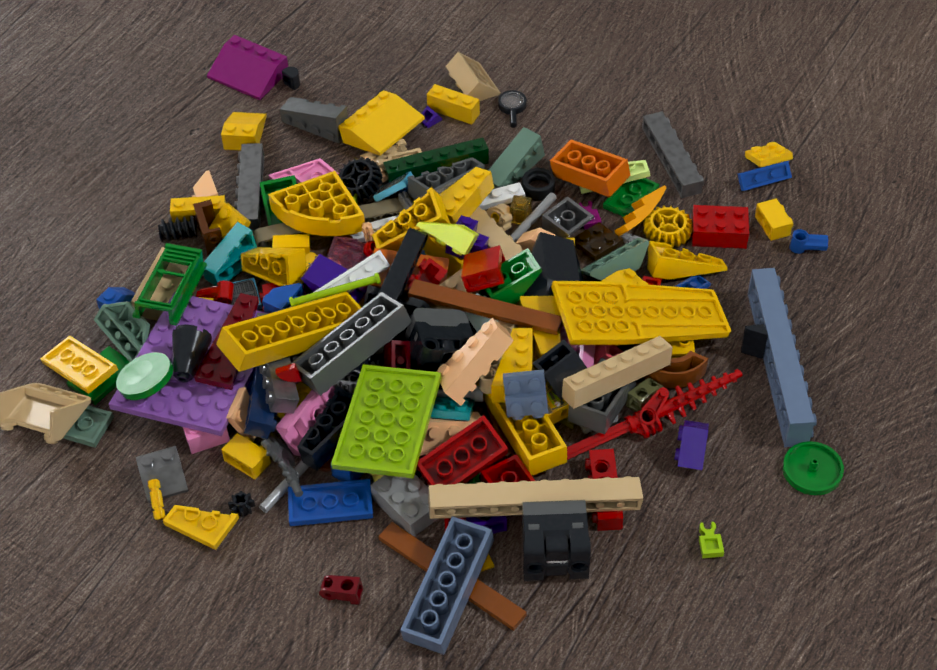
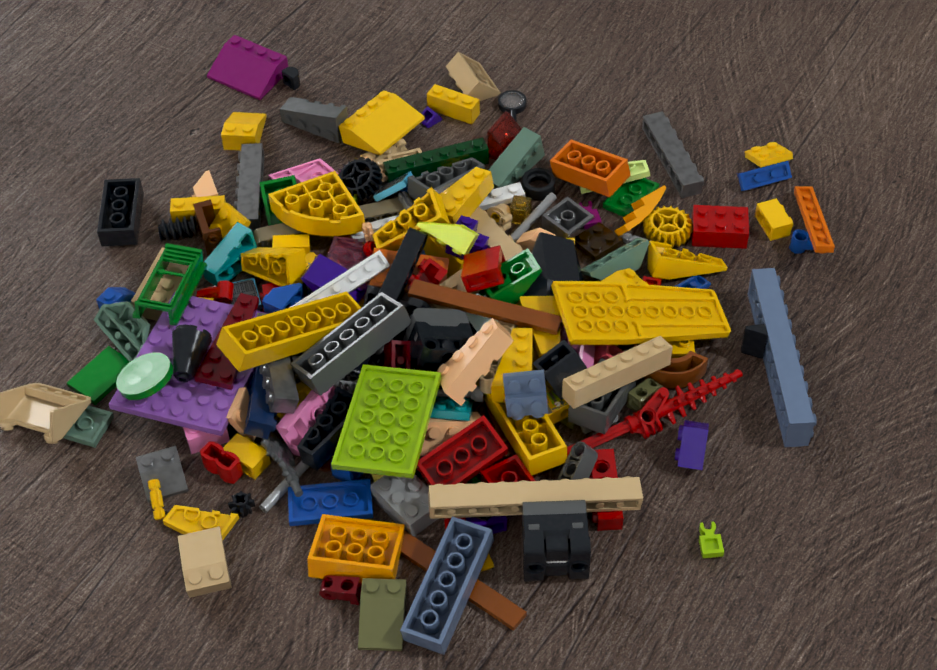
(79, 364): yellow tile -> none
(120, 212): none -> black brick
(204, 562): none -> tan slope
(221, 462): none -> red brick
(289, 373): red tile -> none
(335, 290): lime bar -> none
(355, 548): none -> light orange slope
(382, 614): none -> olive slope
(501, 135): none -> clear red slope
(579, 462): none -> dark grey beam
(813, 468): green piece -> none
(814, 219): none -> orange plate

